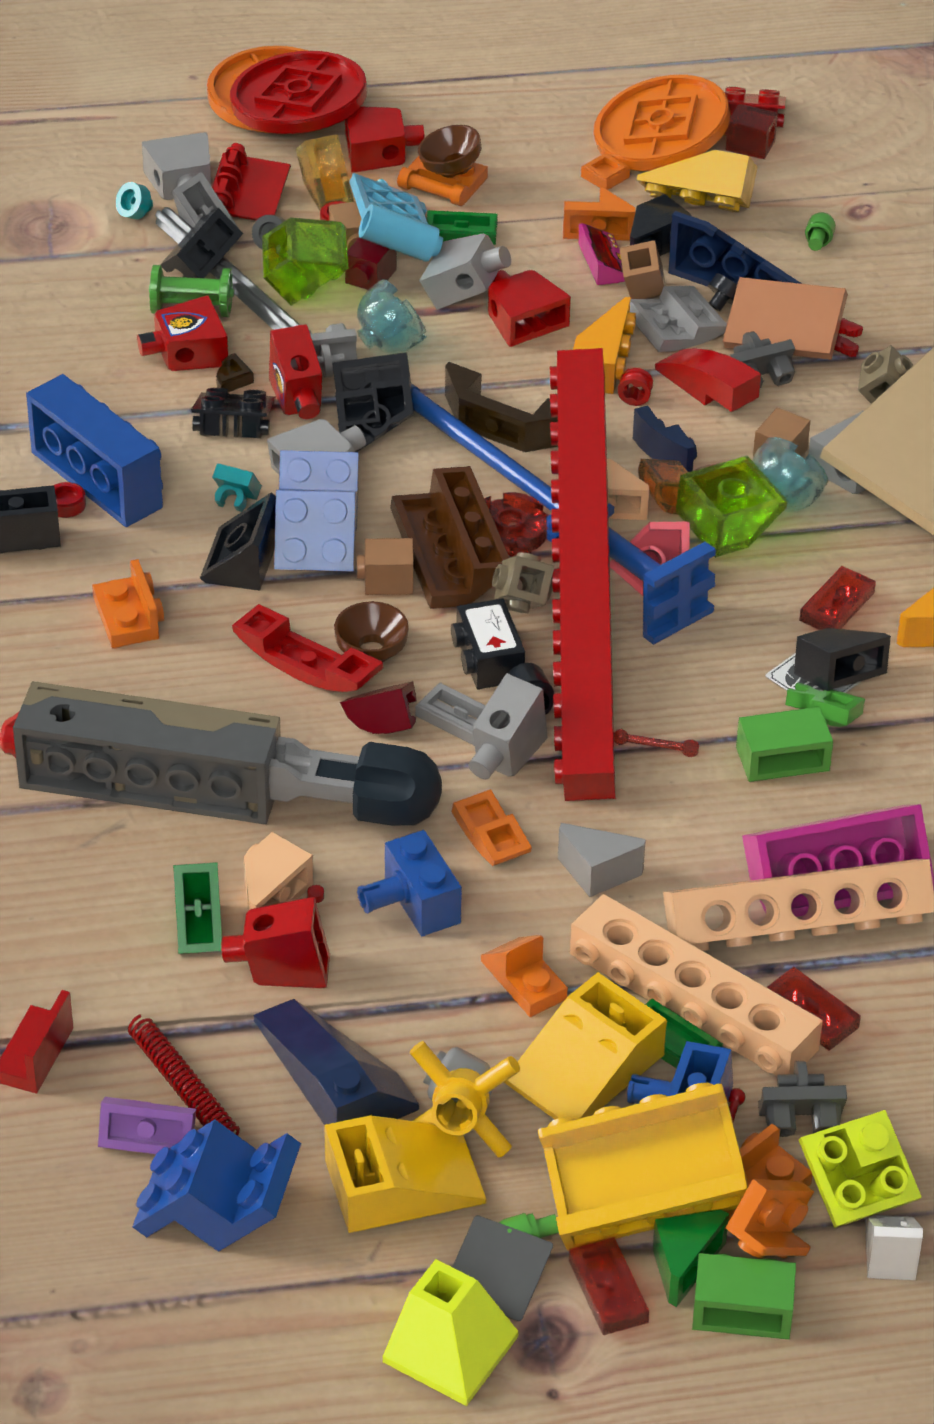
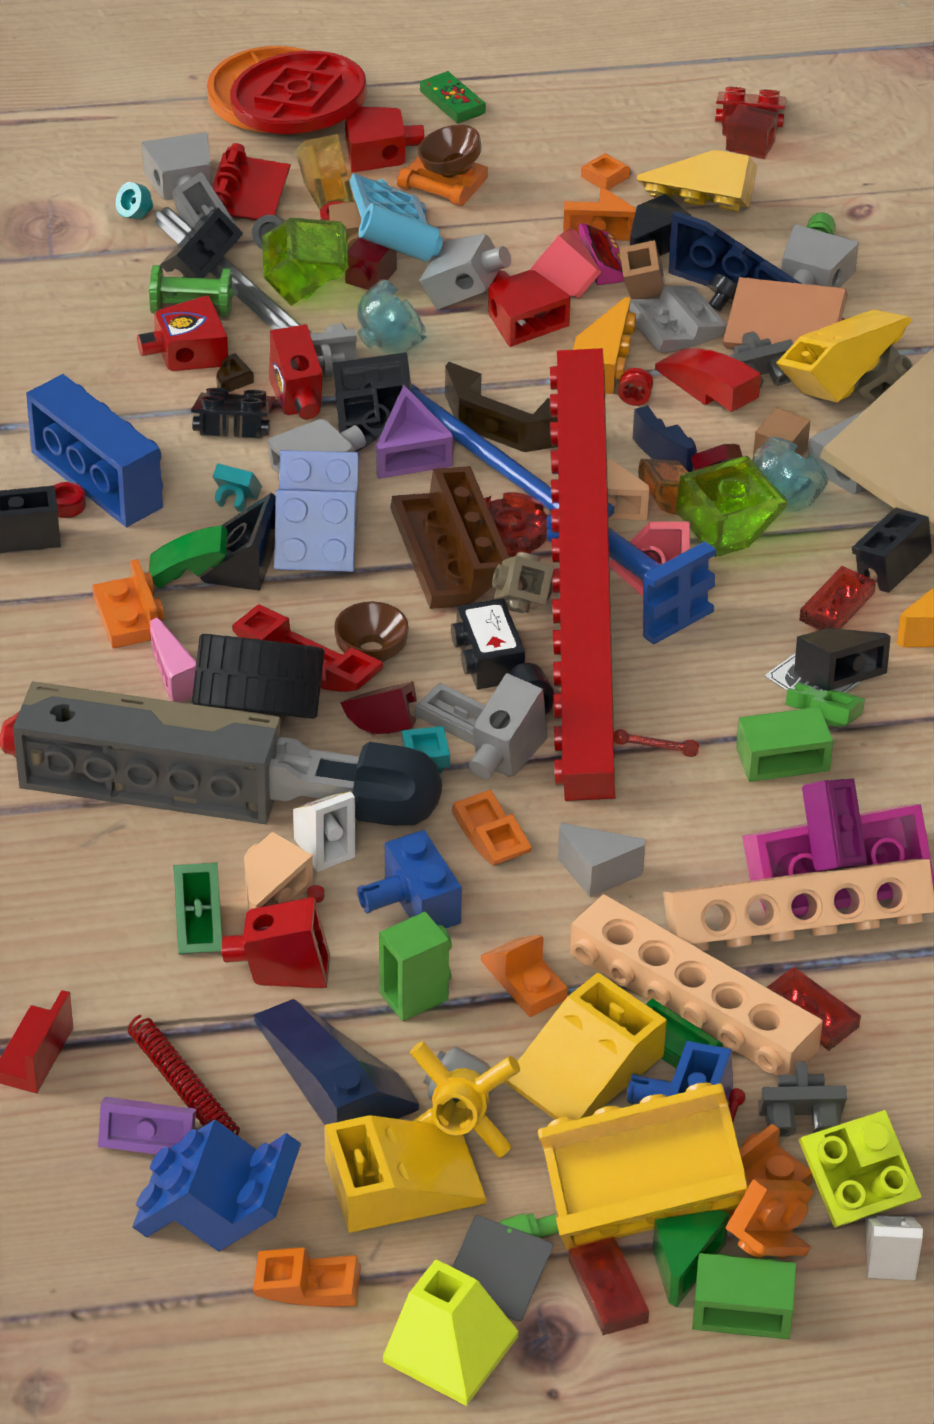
(173, 661): none -> bright pink slope
(192, 551): none -> green slope
(258, 676): none -> black tyre
(297, 1279): none -> orange slope
(327, 829): none -> white slope
(387, 566): medium nougat brick -> none
(412, 440): none -> medium lavender slope
(414, 965): none -> bright green piece
(430, 741): none -> teal tile
(452, 97): none -> green tile
(463, 224): green tile -> none
(568, 264): none -> coral slope
(662, 121): orange plate -> none
(716, 455): none -> dark red tile
(819, 257): none -> light grey torso
(834, 824): none -> magenta slope
(838, 355): none -> yellow slope
(894, 547): none -> black hinge

